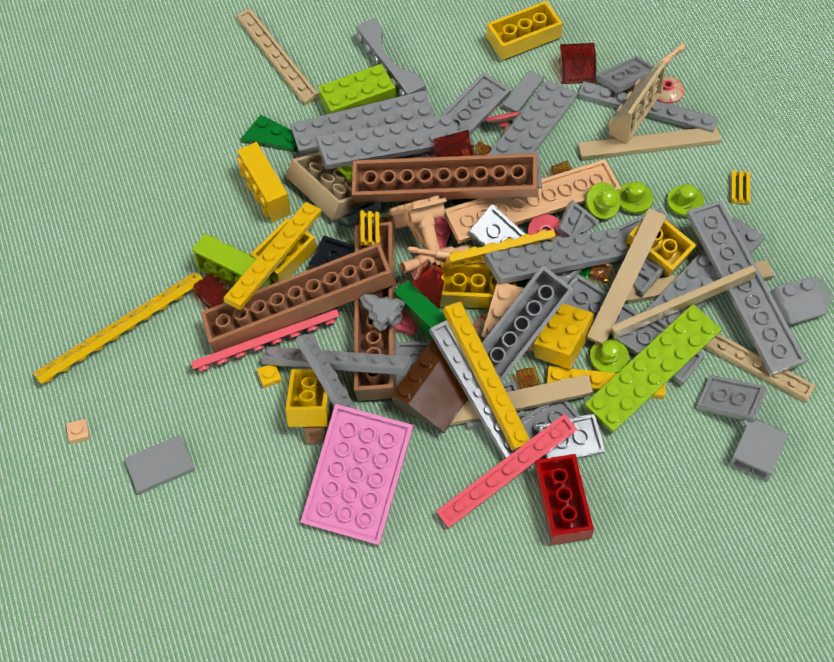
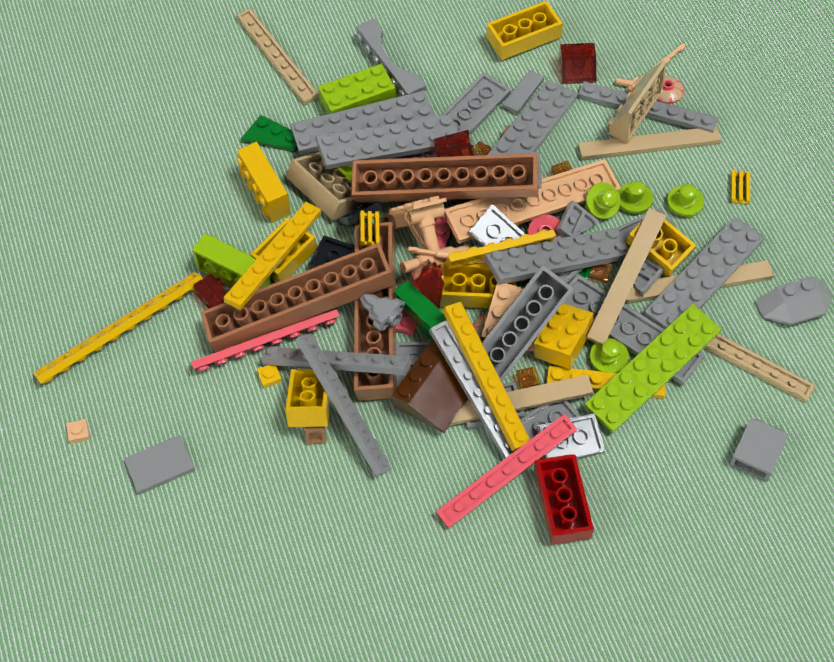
(357, 474): bright pink plate -> none
(503, 119): coral dish -> none
(624, 74): light grey tile -> none
(683, 301): tan tile -> none
(731, 398): light grey tile -> none
(751, 299): light grey plate -> none

